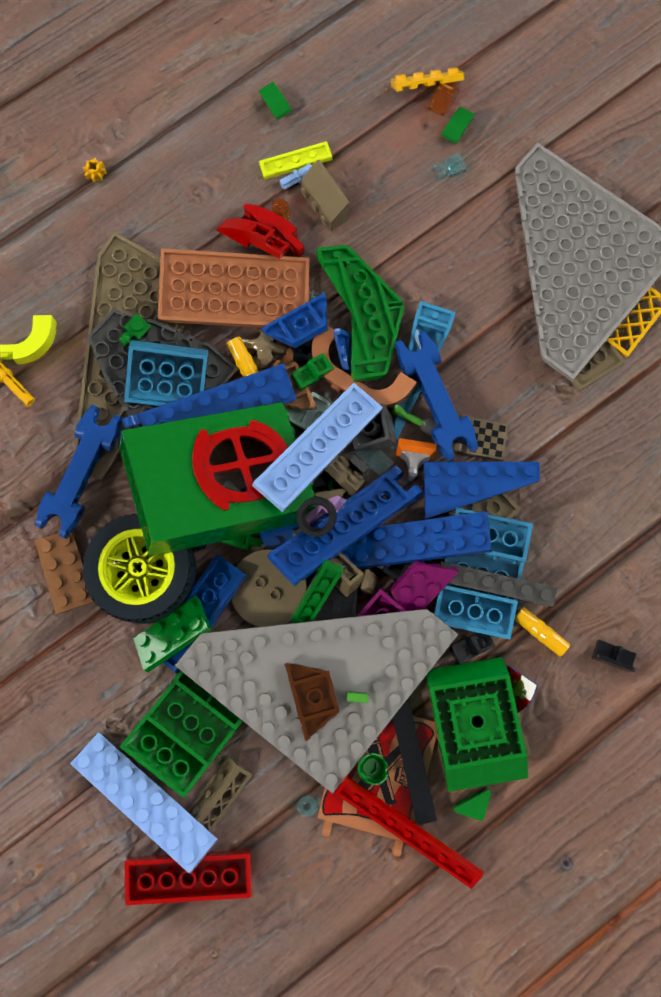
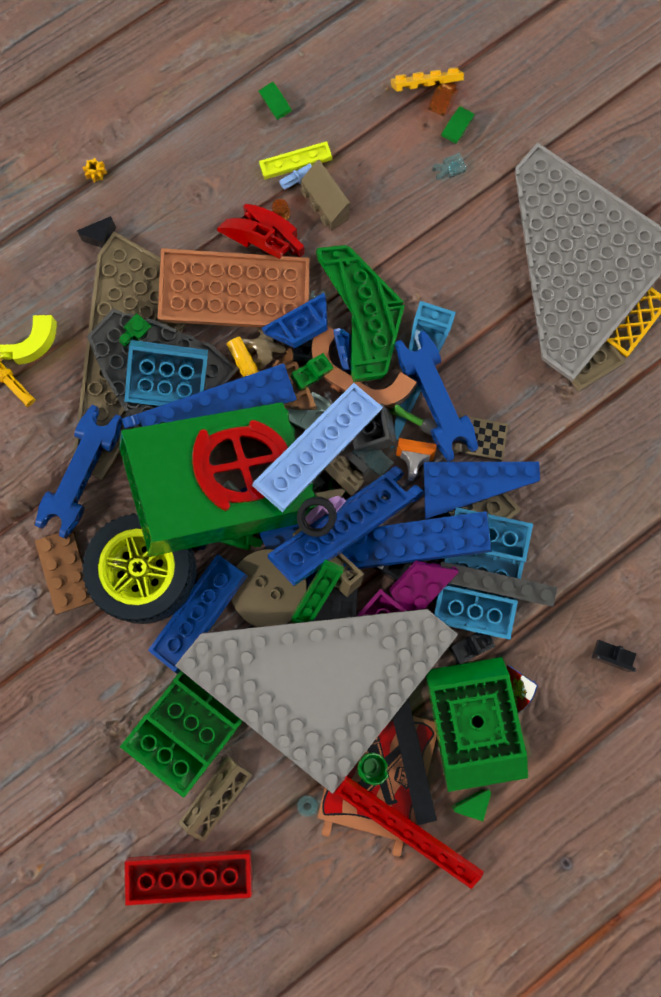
(98, 232): none -> black slope
(144, 802): light blue plate -> none
(171, 634): green plate -> none
(312, 696): reddish brown wing -> none
(357, 697): bright green tile -> none
(369, 582): dark tan slope -> none
(541, 631): yellow axle -> none

